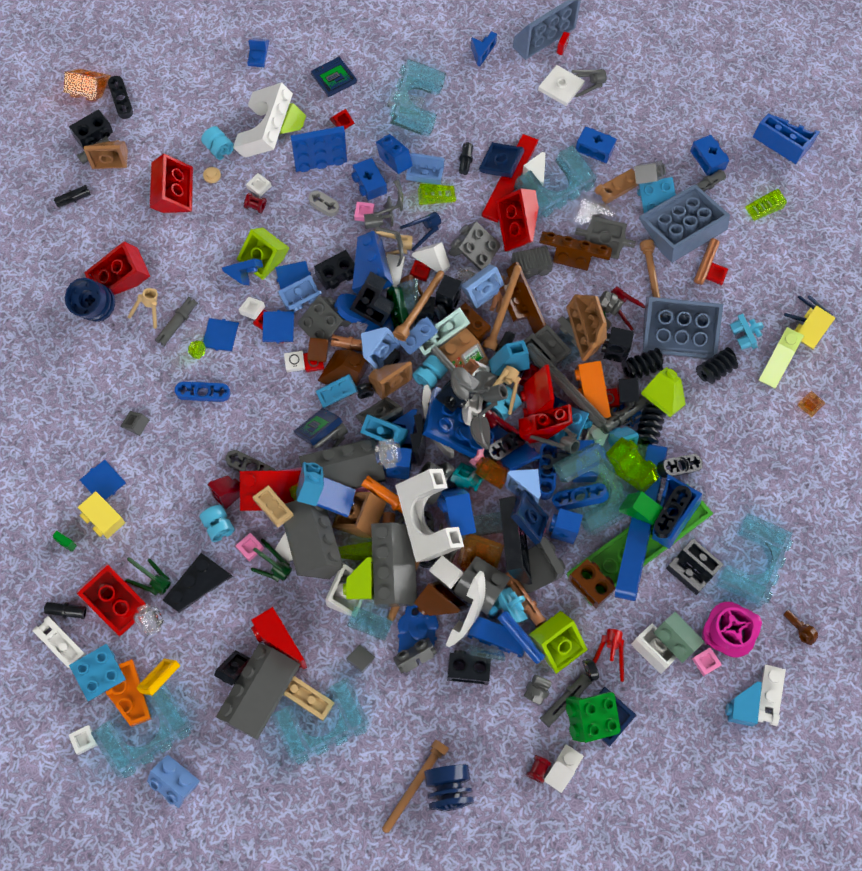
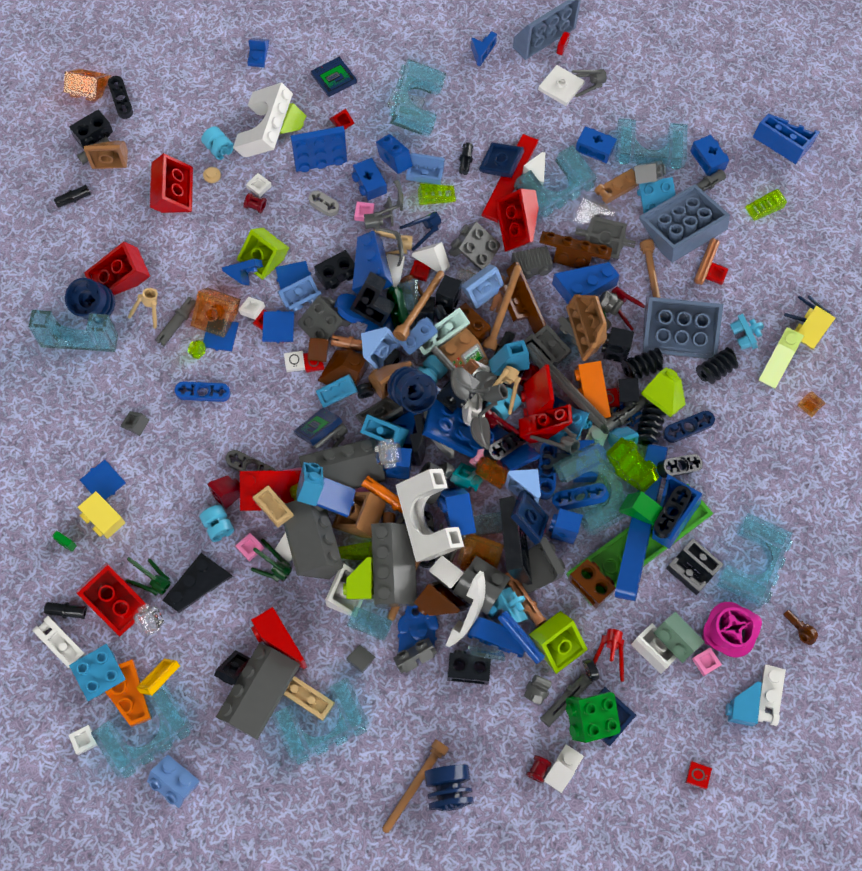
(98, 336): none -> clear light blue arch
(214, 311): none -> clear orange slope
(421, 390): none -> dark blue wheel
(586, 281): none -> blue wedge
(630, 151): none -> clear light blue arch
(675, 426): none -> dark blue beam
(698, 775): none -> red tile

